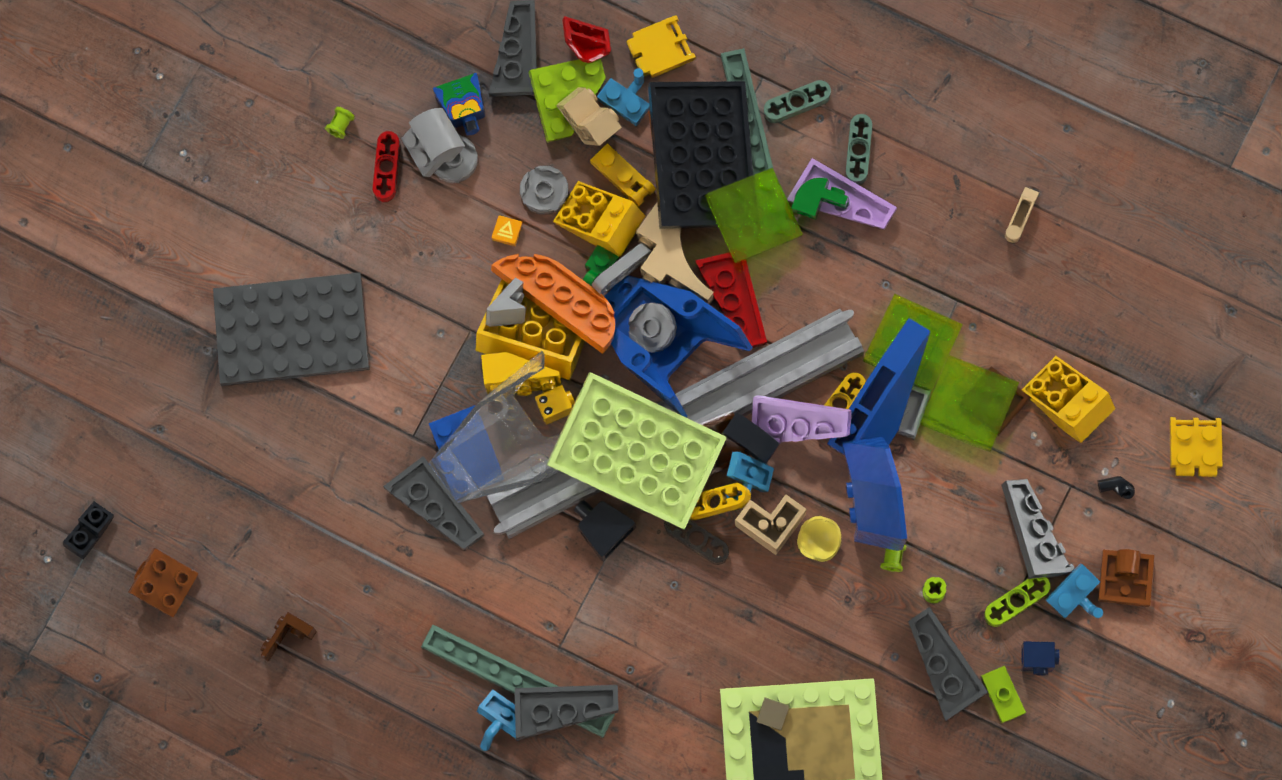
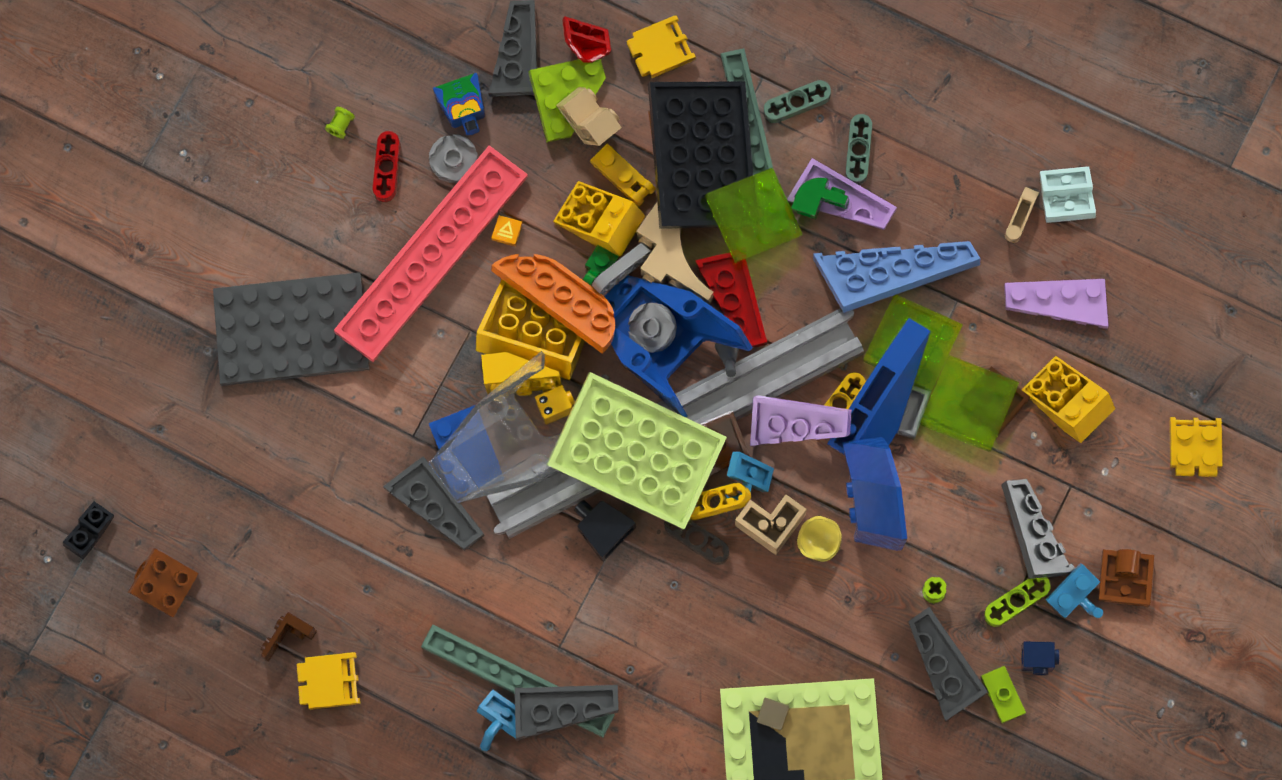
(328, 681): none -> yellow plate
(430, 253): none -> coral plate
(432, 140): light grey brick -> none
(507, 306): light grey slope -> none
(544, 190): light grey tile -> none
(624, 100): dark azure plate -> none
(728, 356): none -> dark grey cone
(751, 438): black slope -> none
(884, 272): none -> medium blue wing
(893, 560): lime bush -> none
(1066, 299): none -> lavender wing
(1067, 194): none -> light aqua slope
(1118, 485): black arm -> none

